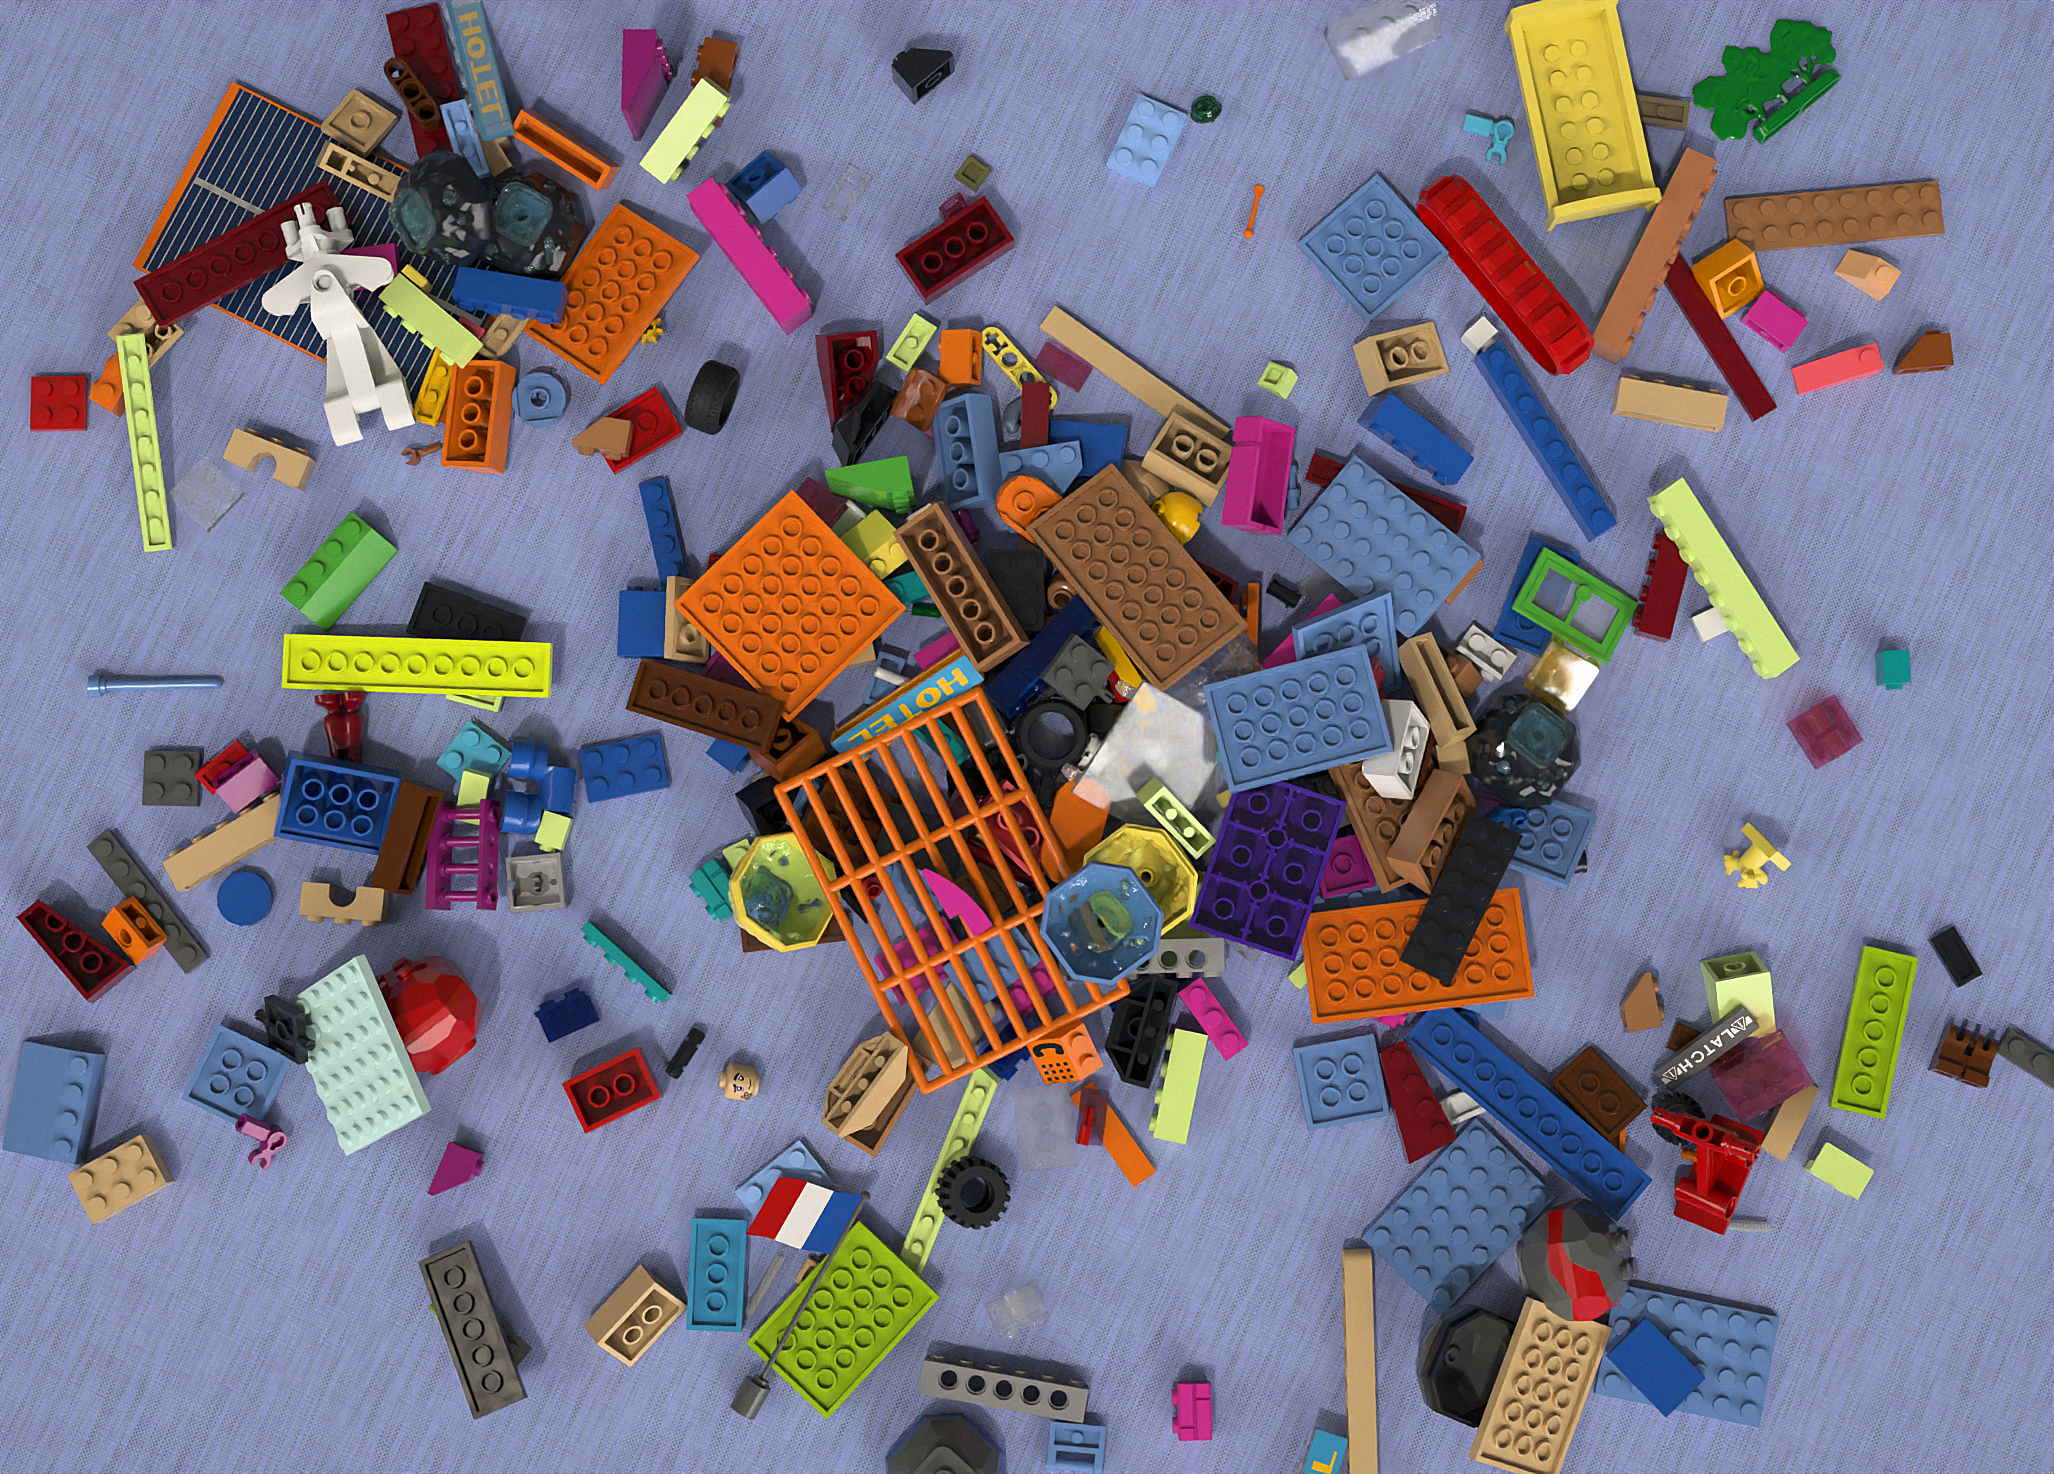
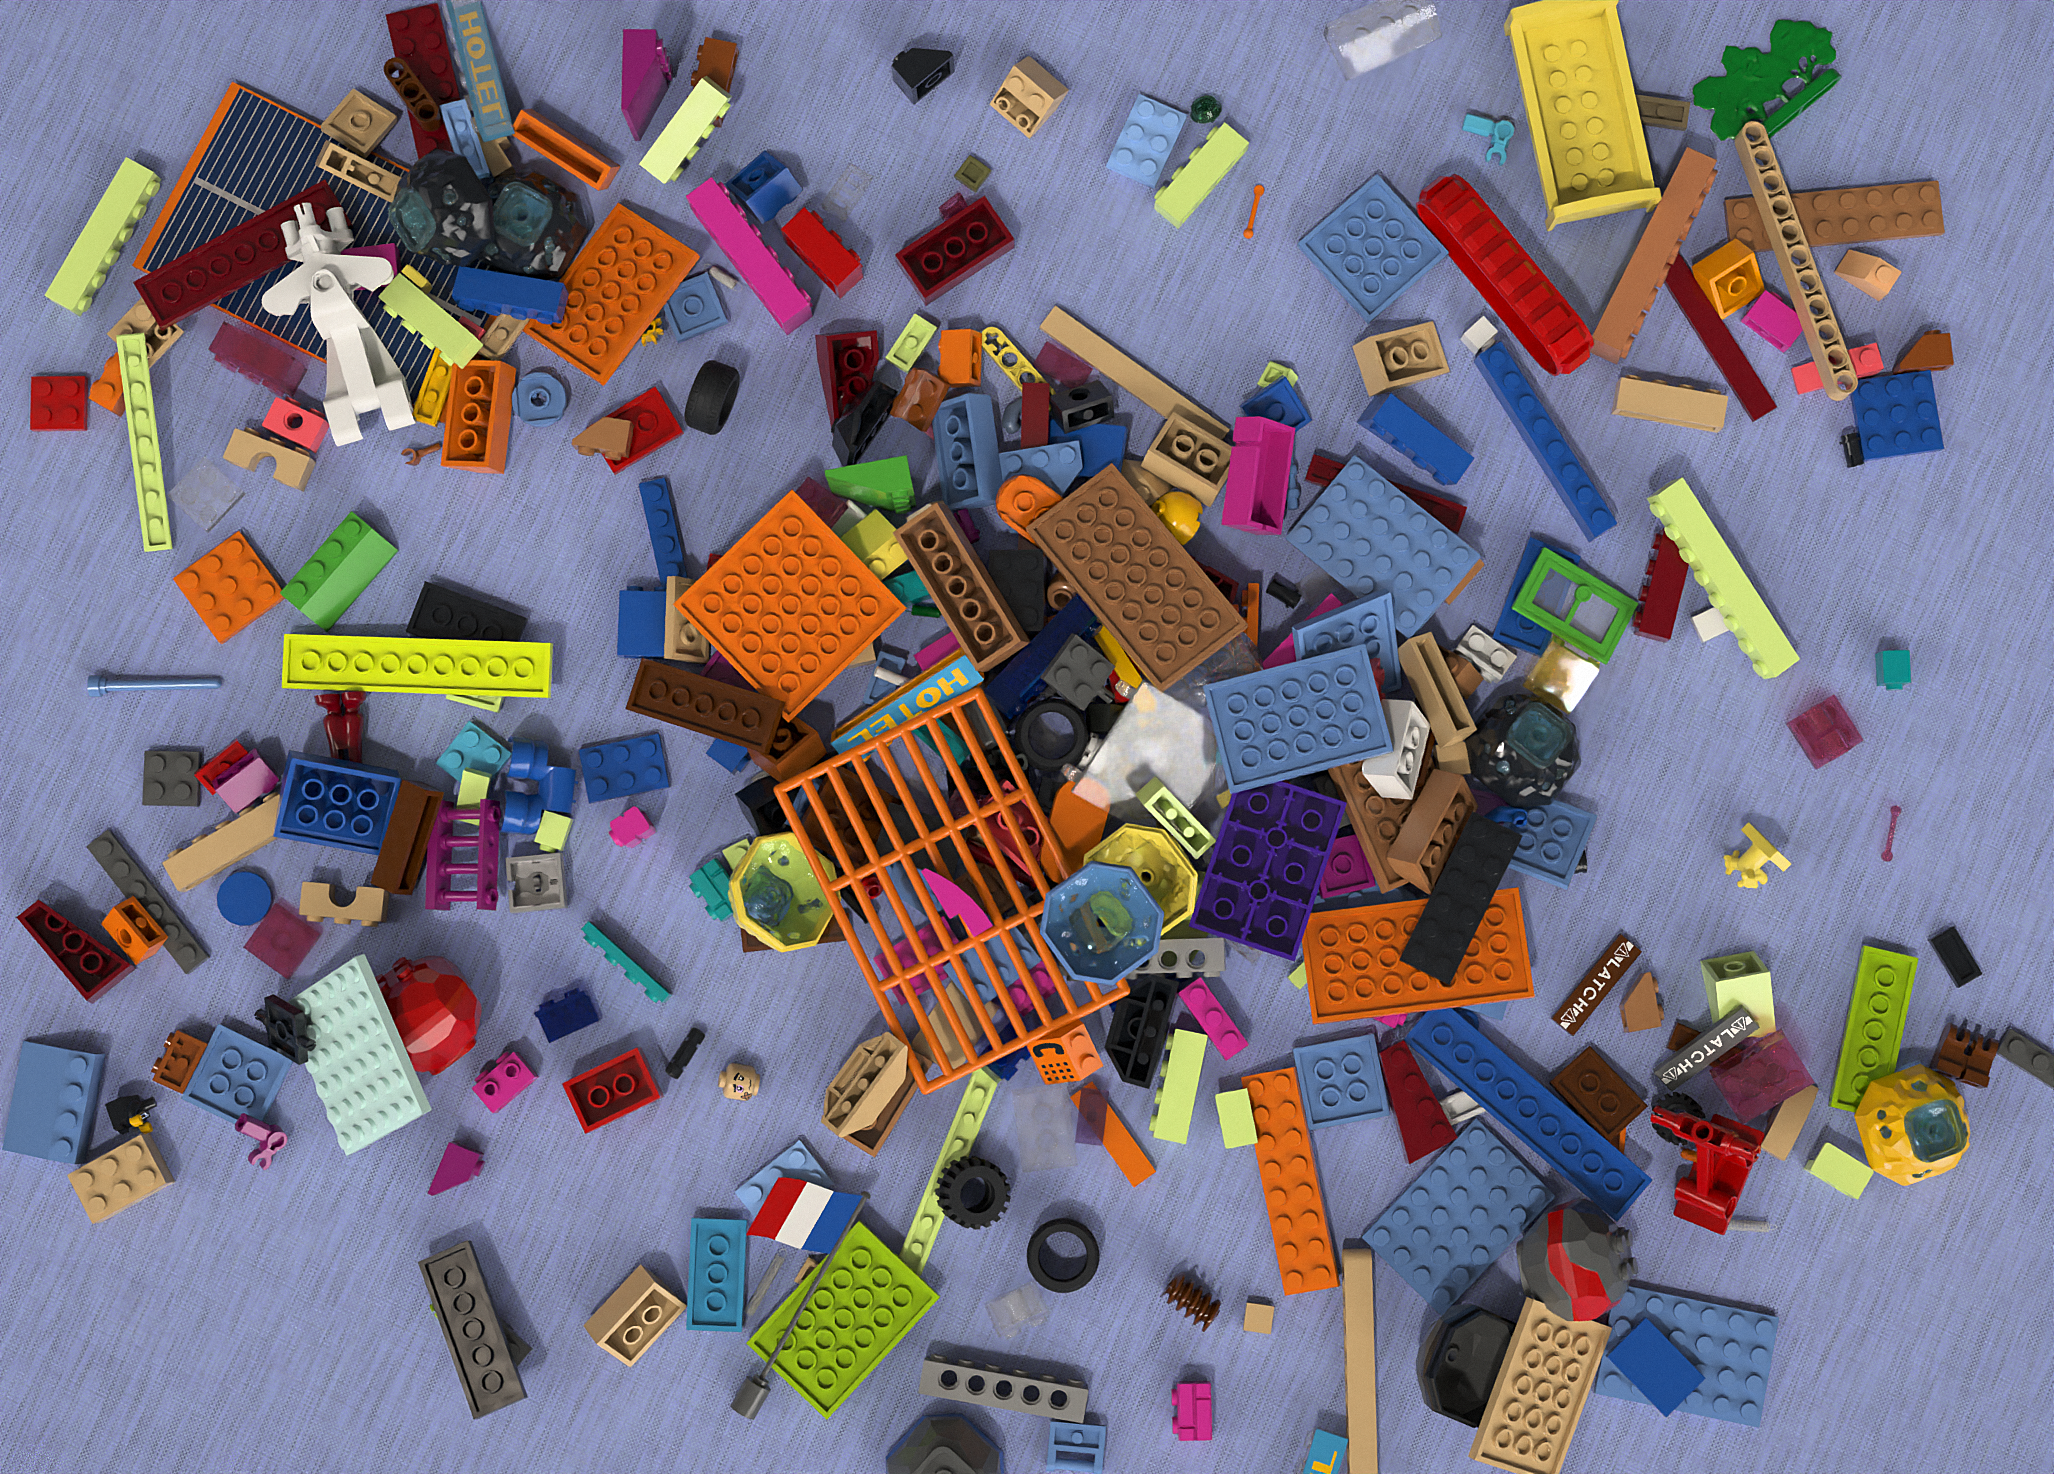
(103, 237): none -> yellowish green brick
(130, 1112): none -> black piece
(179, 1060): none -> dark orange bracket
(230, 587): none -> orange plate
(257, 360): none -> clear pink brick
(280, 420): none -> coral brick
(282, 941): none -> clear pink plate
(504, 1081): none -> dark pink brick
(631, 828): none -> dark pink brick
(694, 308): none -> medium blue plate
(722, 277): none -> white piece
(823, 251): none -> red brick
(1028, 96): none -> tan slope
(1063, 1285): none -> black tyre
(1082, 406): none -> black brick
(1085, 1128): red pin -> none
(1192, 1300): none -> reddish brown piece
(1201, 174): none -> yellowish green brick
(1236, 1118): none -> yellowish green panel
(1258, 1318): none -> tan tile
(1278, 404): none -> blue tile
(1291, 1182): none -> orange plate
(1596, 985): none -> reddish brown tile
(1792, 272): none -> tan beam
(1852, 449): none -> black pin
(1887, 855): none -> clear pink hinge
(1896, 416): none -> blue plate
(1913, 1125): none -> yellow rock

